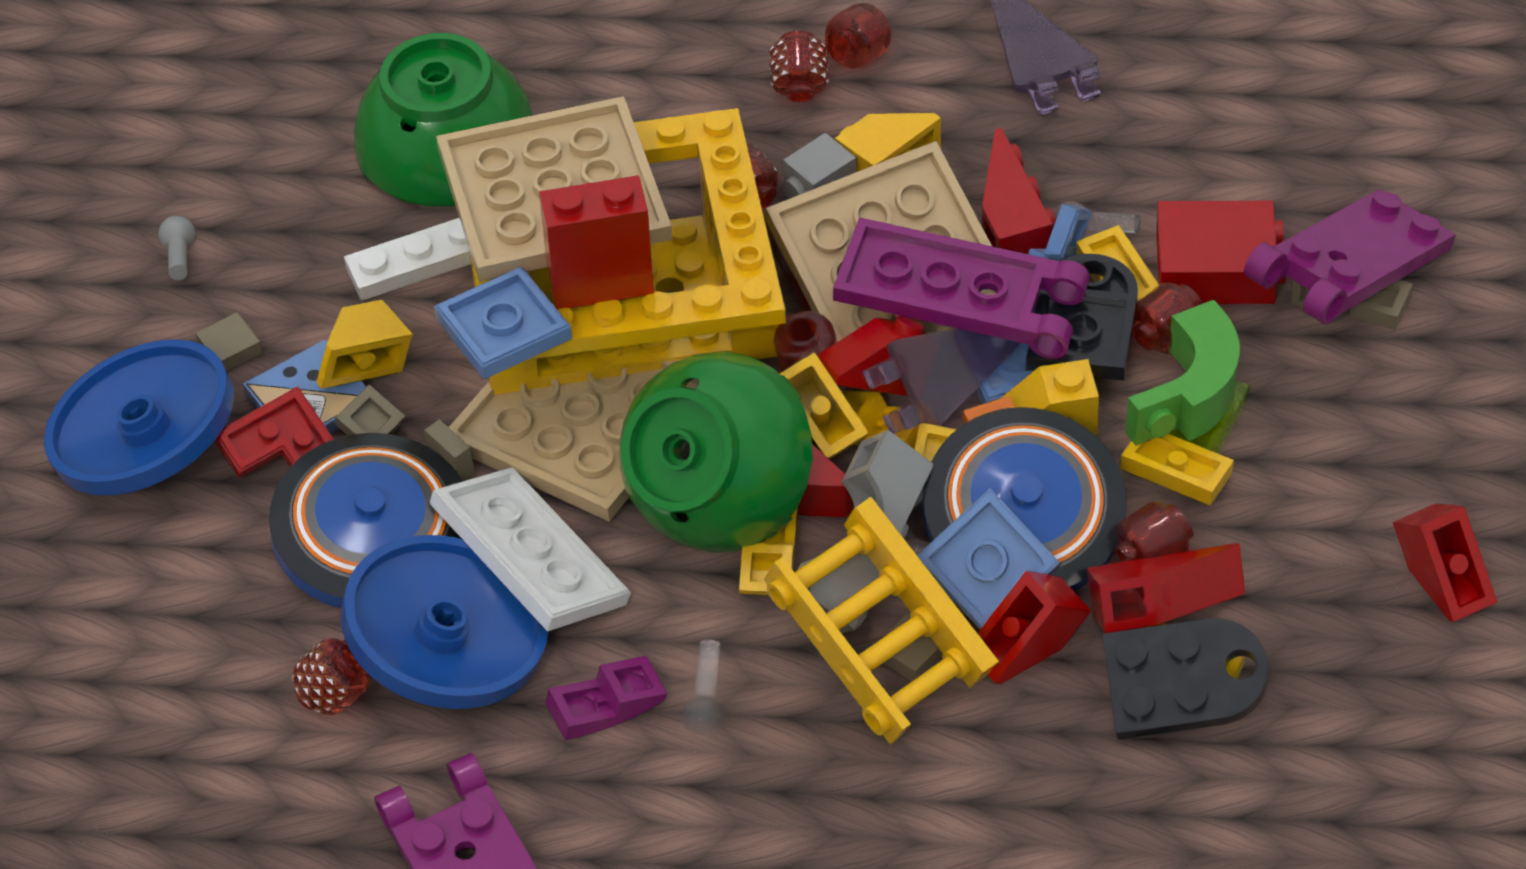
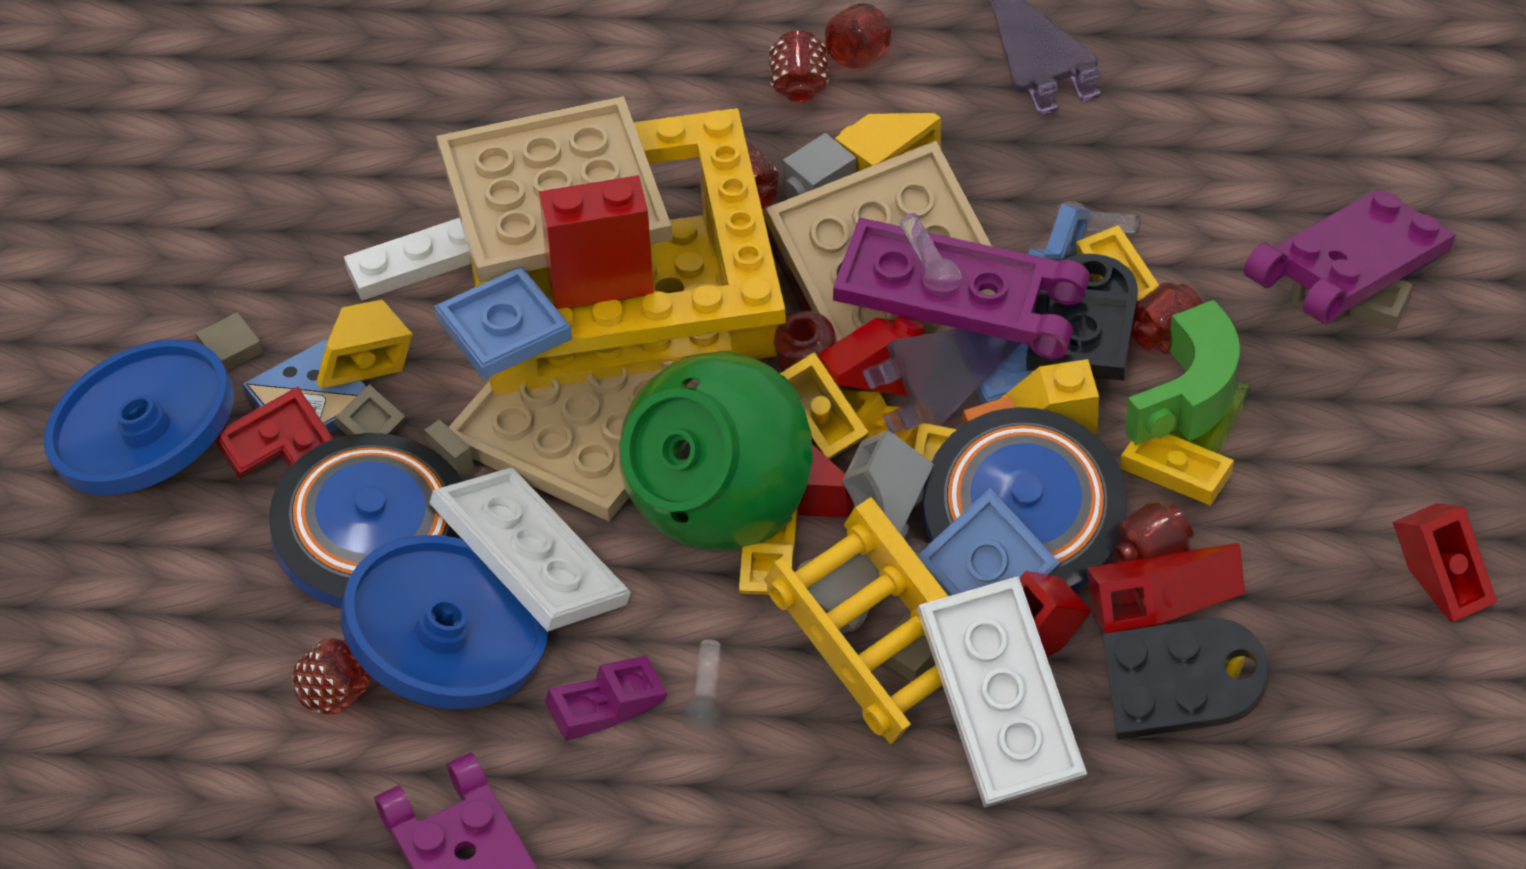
(176, 235): light grey bar -> none
(439, 88): green piece -> none
(941, 275): none -> clear bar
(1001, 692): none -> white tile
(1012, 203): red slope -> none
(1209, 246): red brick -> none

